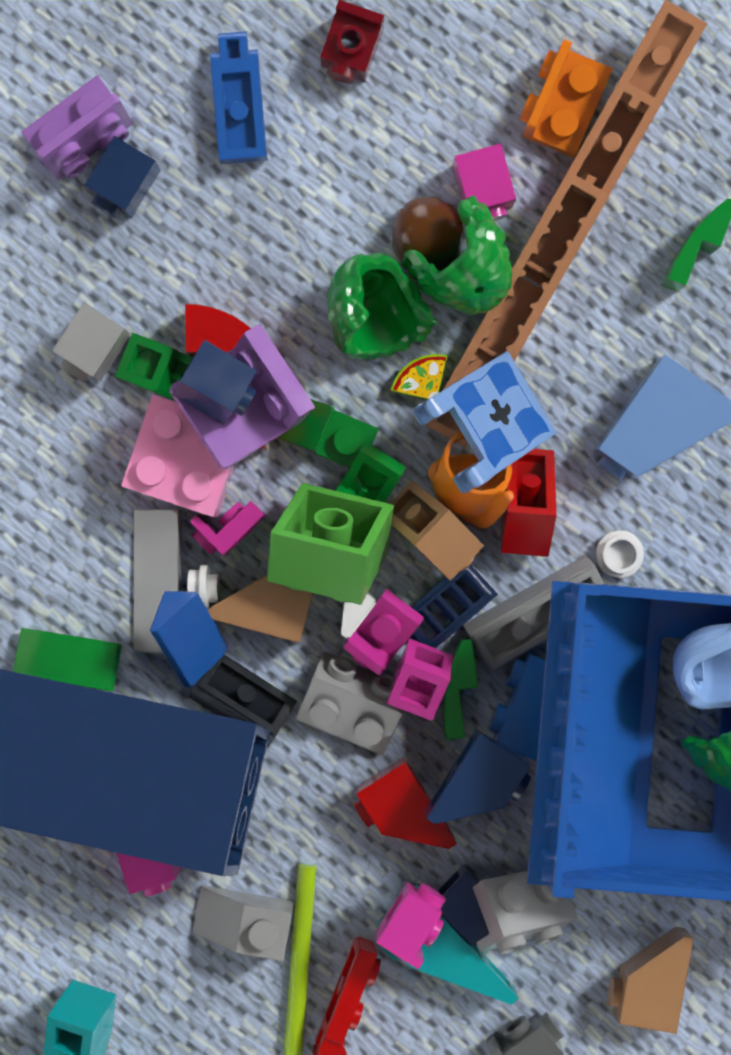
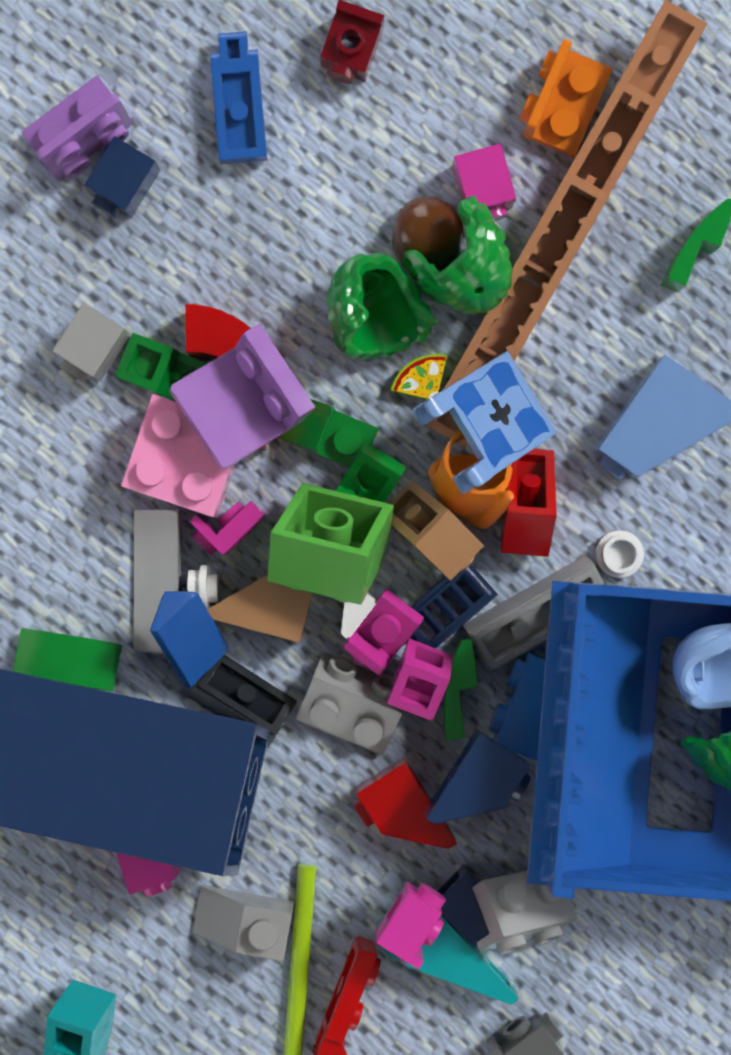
(216, 383): dark blue brick -> none
(653, 984): medium nougat slope -> none

